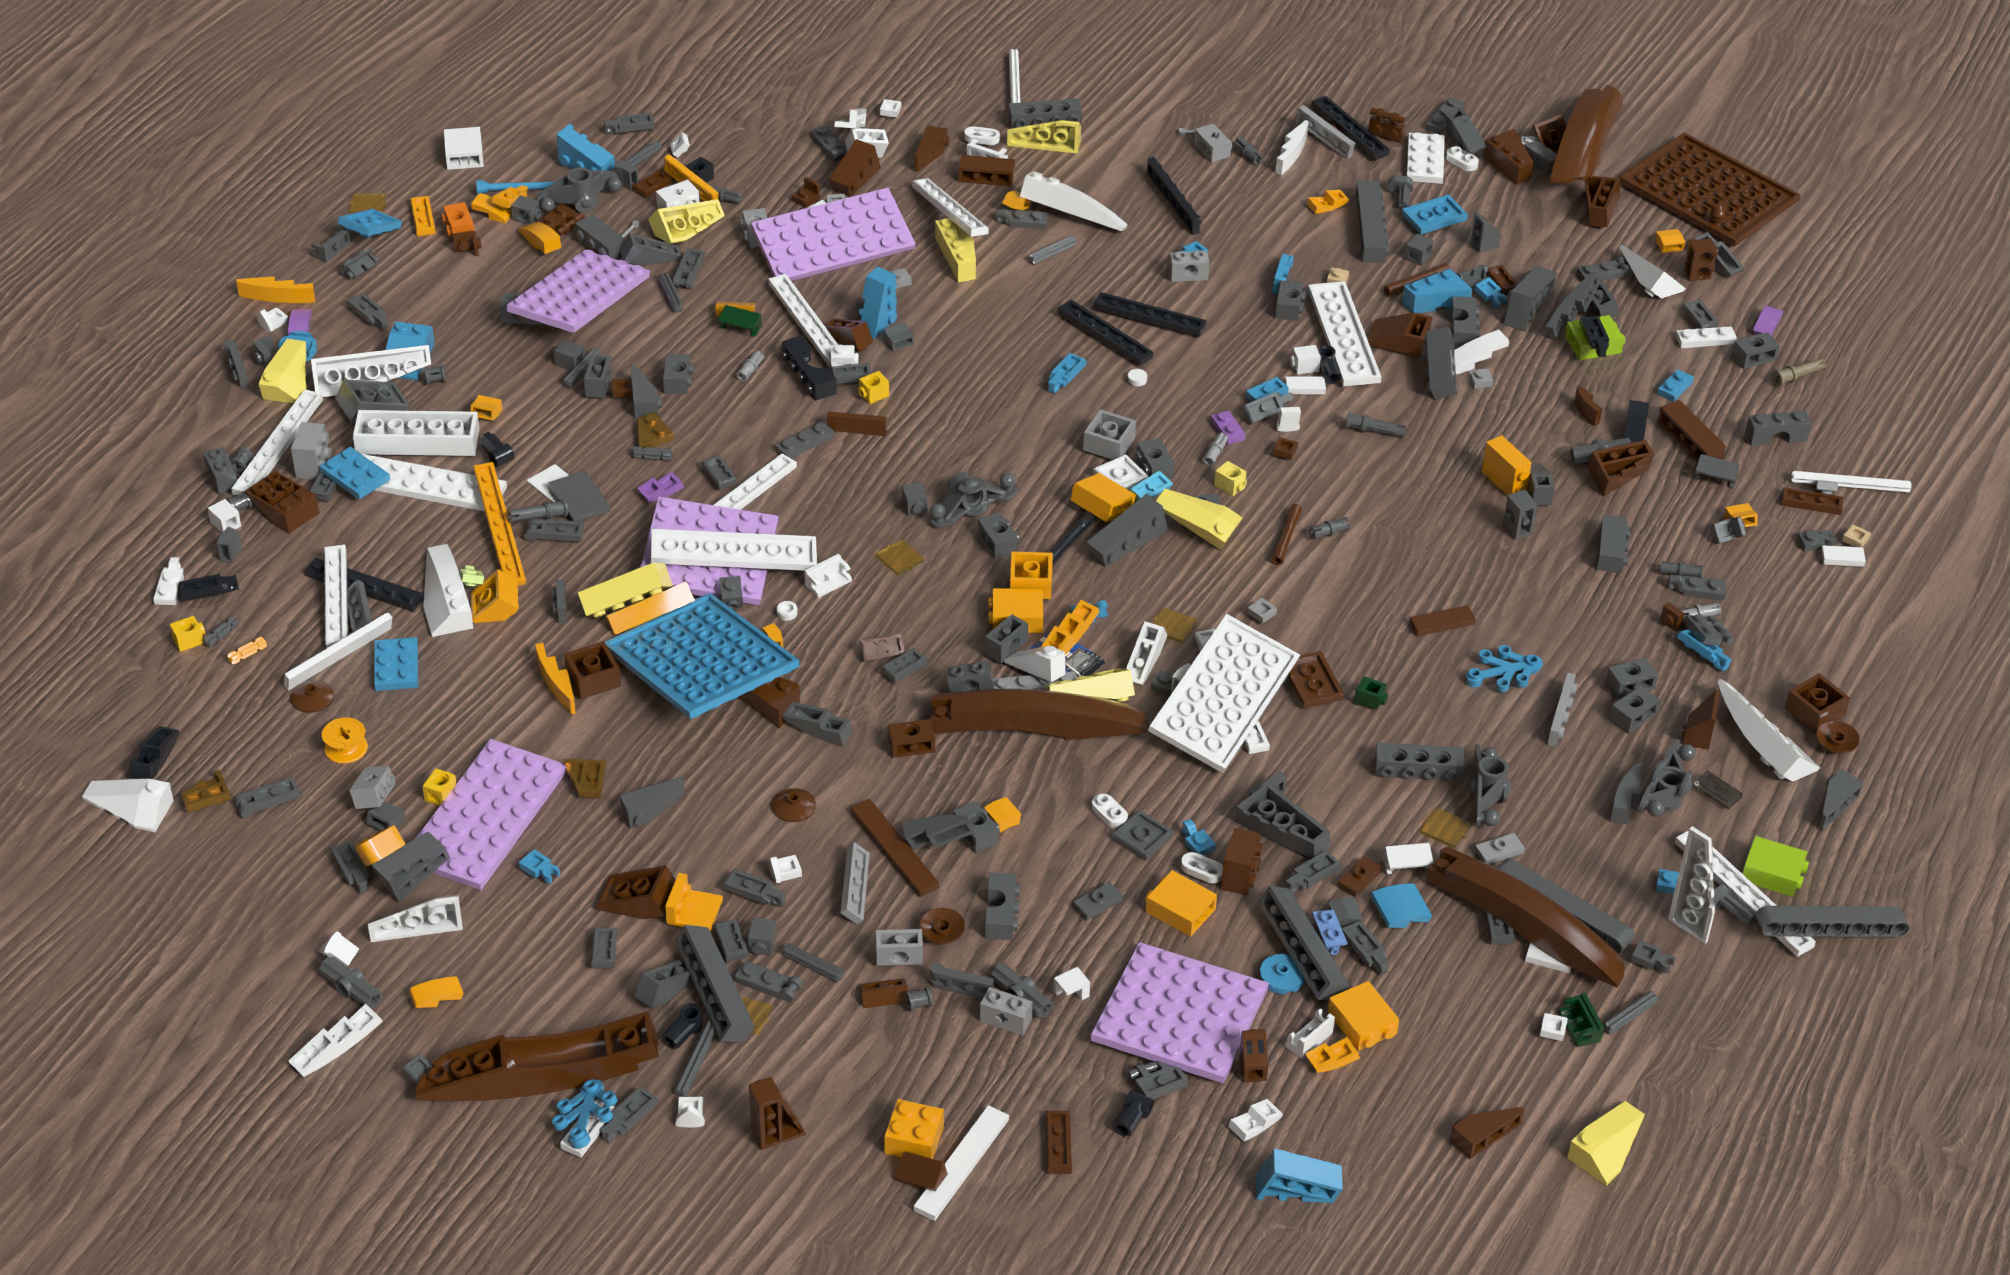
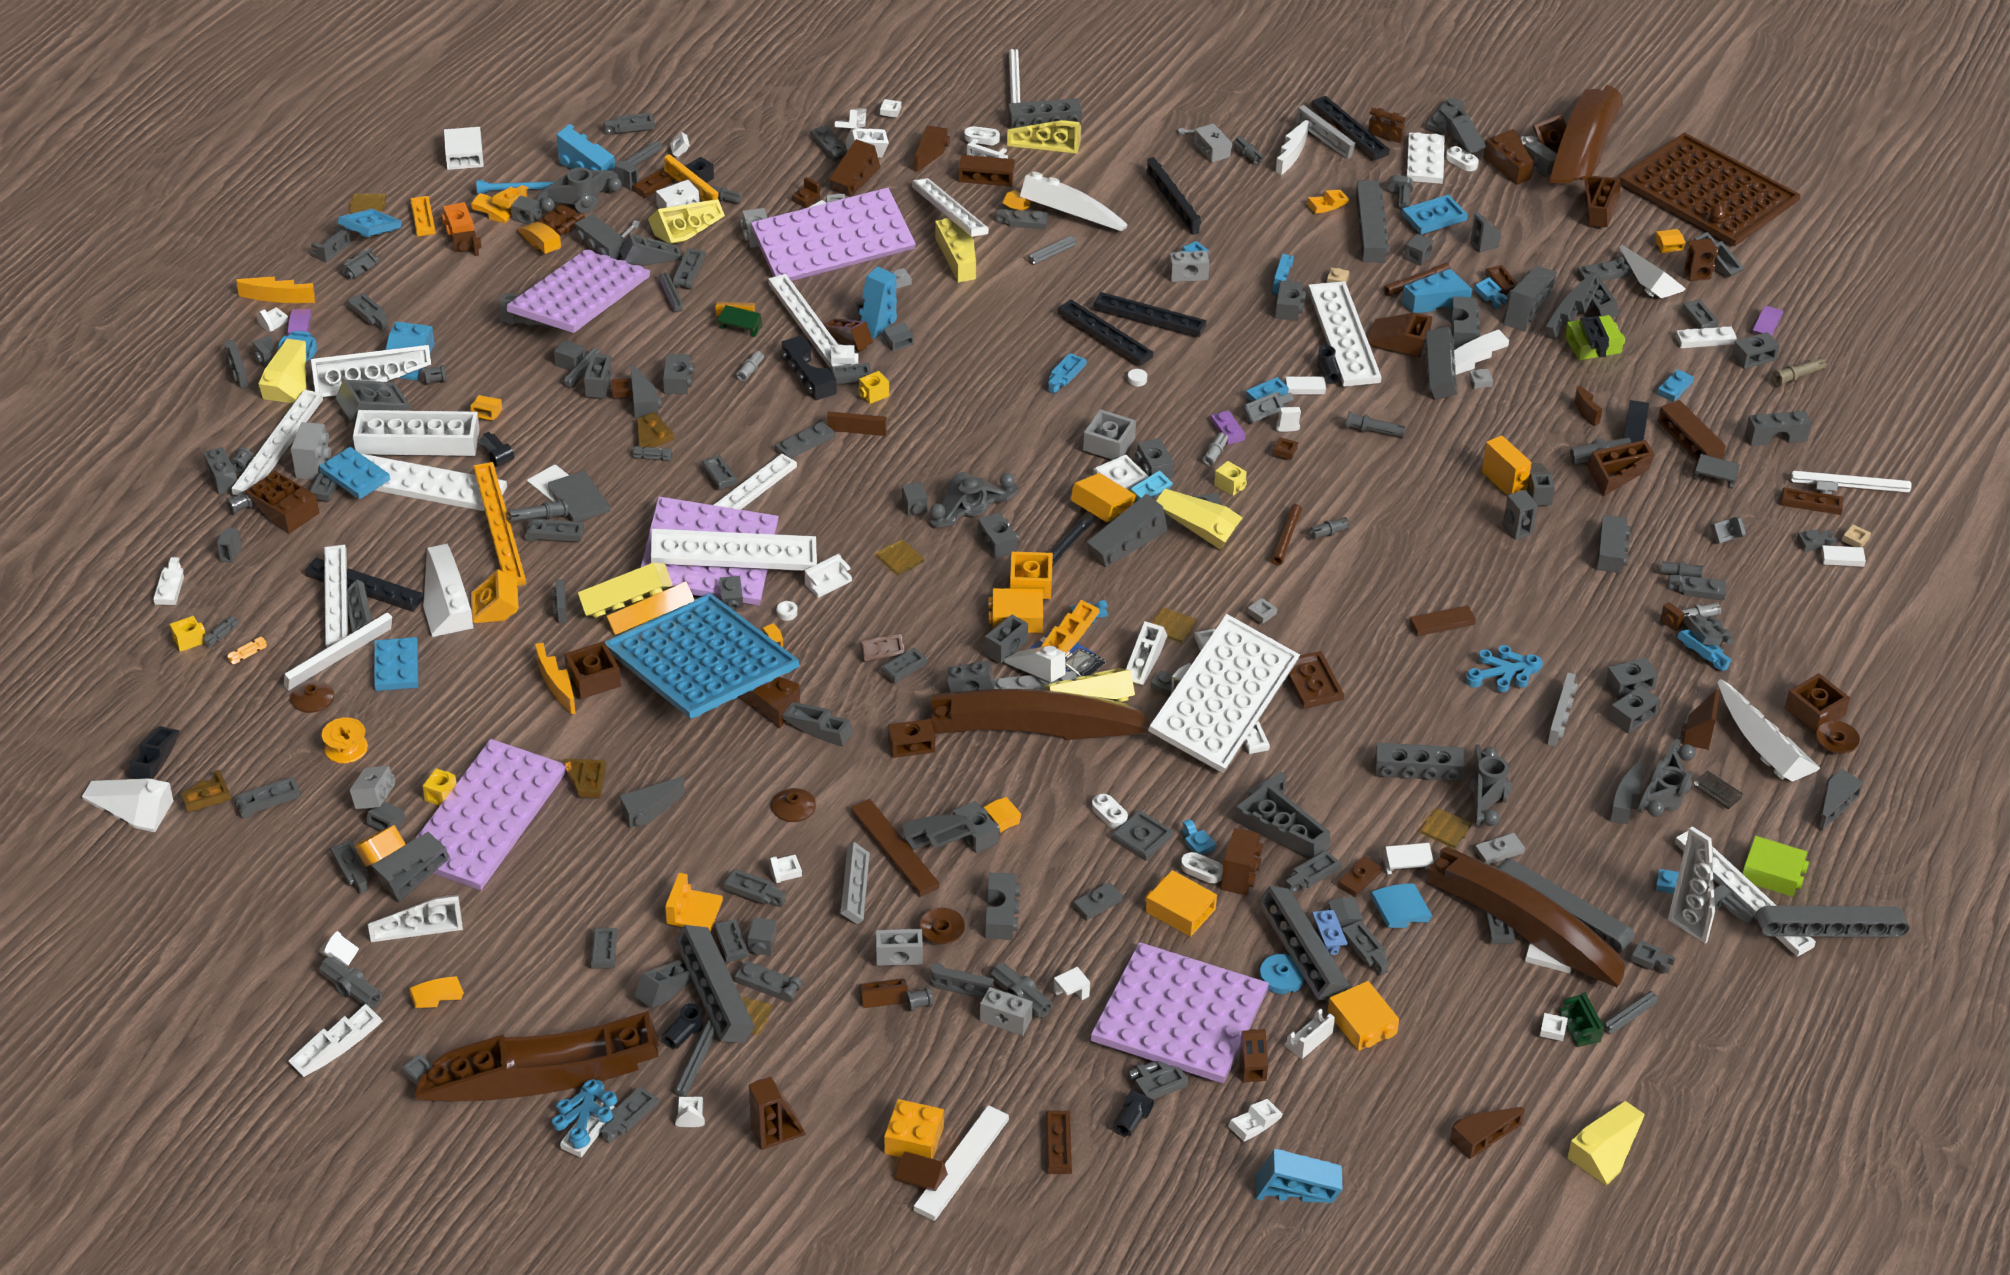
(207, 586): black hinge -> none
(224, 515): white brick -> none
(470, 576): yellowish green plate -> none
(538, 864): dark azure plate -> none
(638, 892): reddish brown slope -> none
(662, 488): medium lavender slope -> none
(813, 962): dark grey axle -> none
(1305, 359): white brick -> none
(1332, 1057): light orange slope -> none
(1371, 693): dark green brick -> none
(1475, 276): dark grey hinge -> none
(1745, 511): light orange piece -> none

